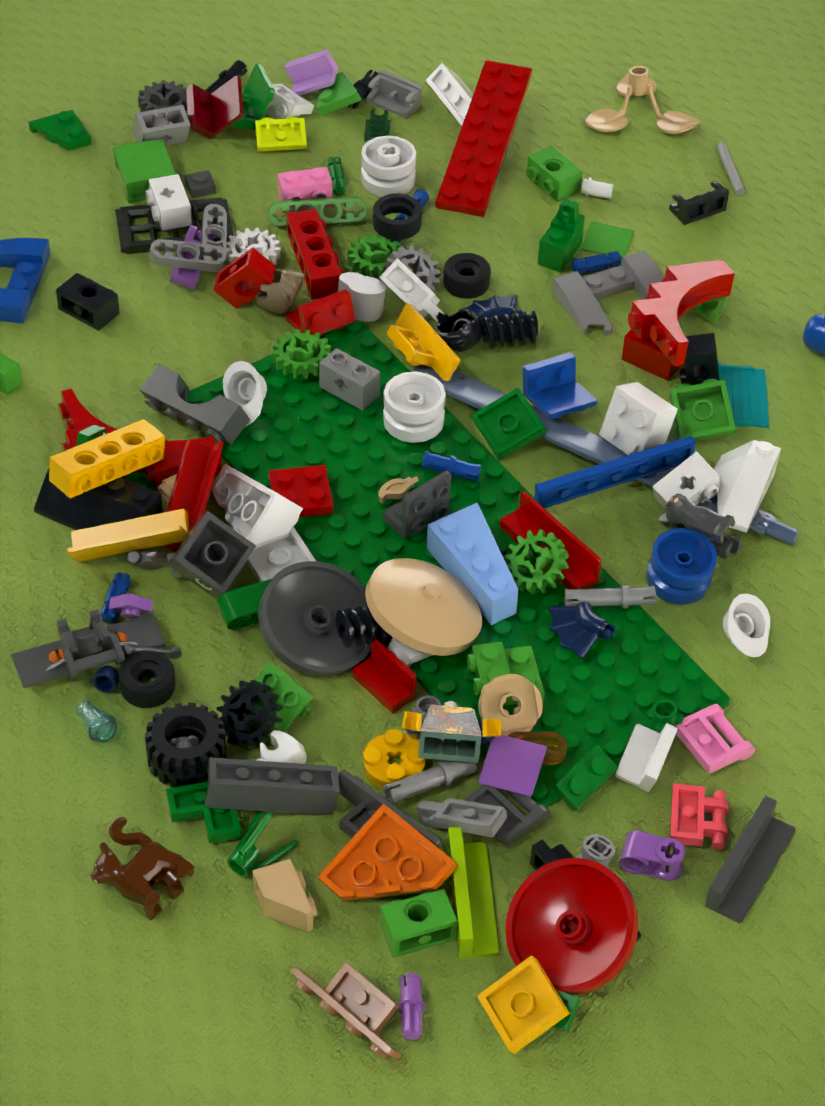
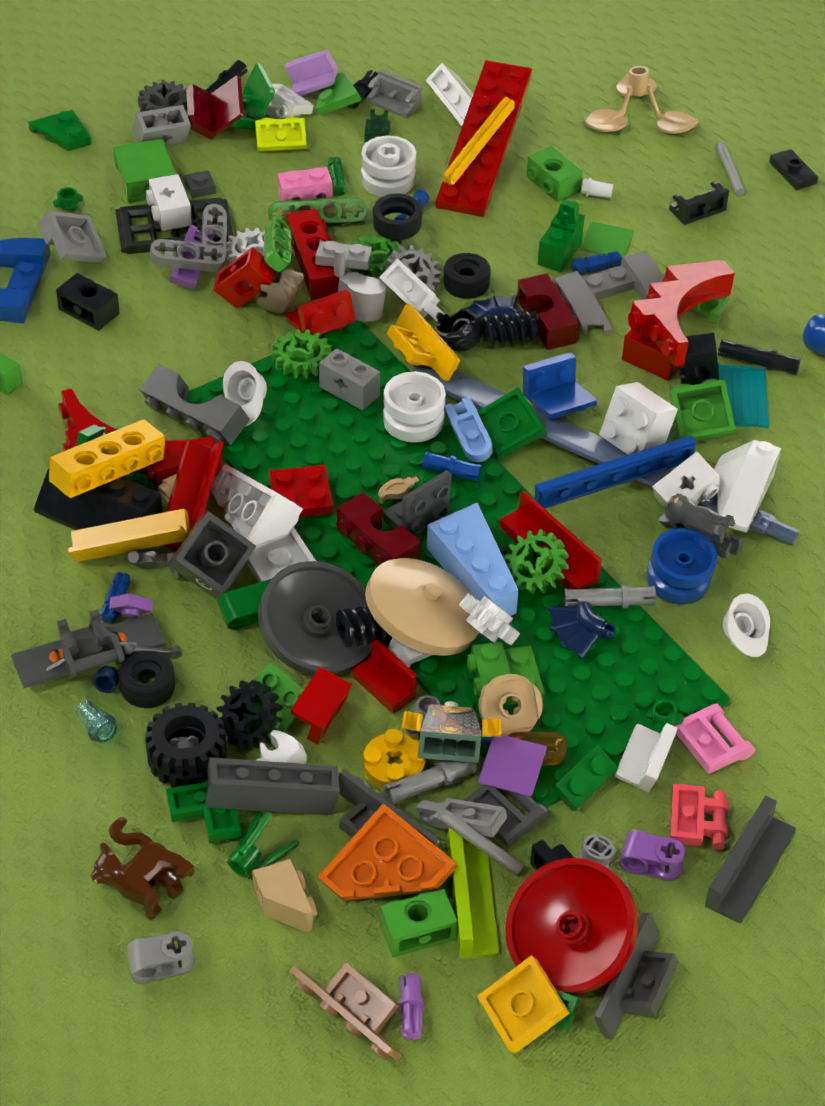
(67, 199): none -> green plate
(72, 236): none -> light grey plate
(158, 957): none -> light grey piece
(277, 244): none -> bright green beam
(321, 702): none -> red panel
(343, 256): none -> light grey plate
(361, 522): none -> dark red arch
(469, 430): none -> light blue plate
(478, 141): none -> yellow axle
(480, 841): none -> light grey bar
(489, 619): none -> white gear
(555, 321): none -> dark red arch
(640, 983): none -> dark grey bracket
(761, 357): none -> black pin
(793, 169): none -> black plate

